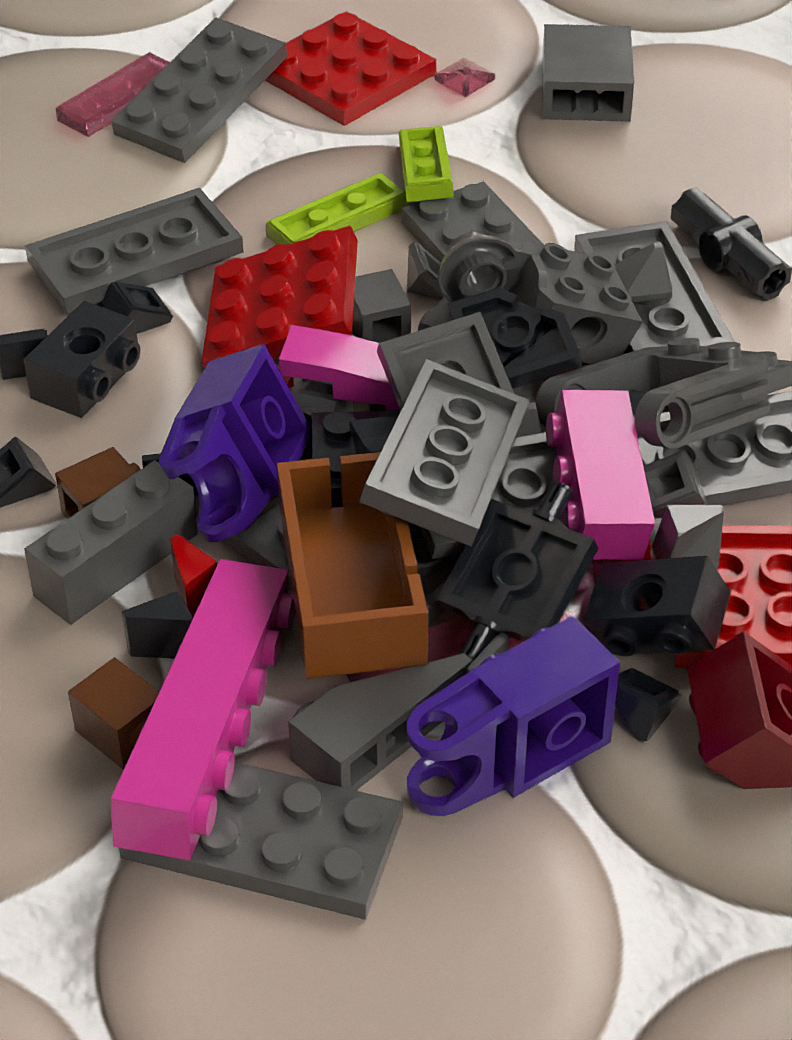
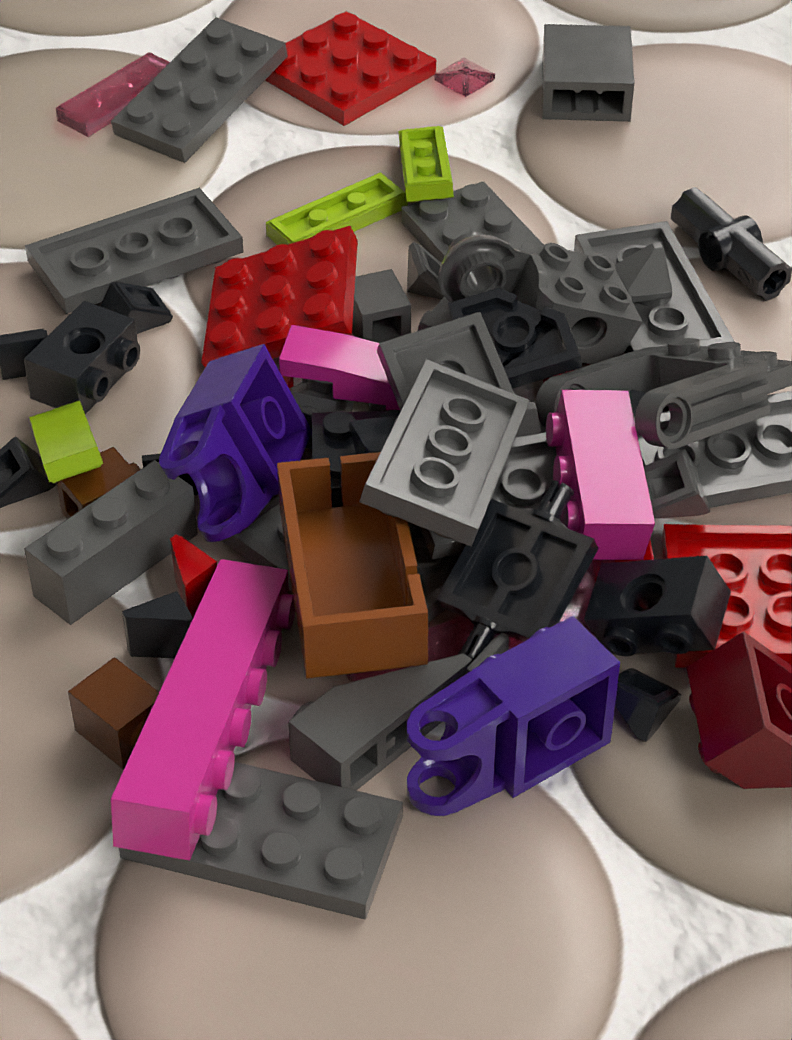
(65, 442): none -> lime tile
(690, 532): dark grey slope -> none

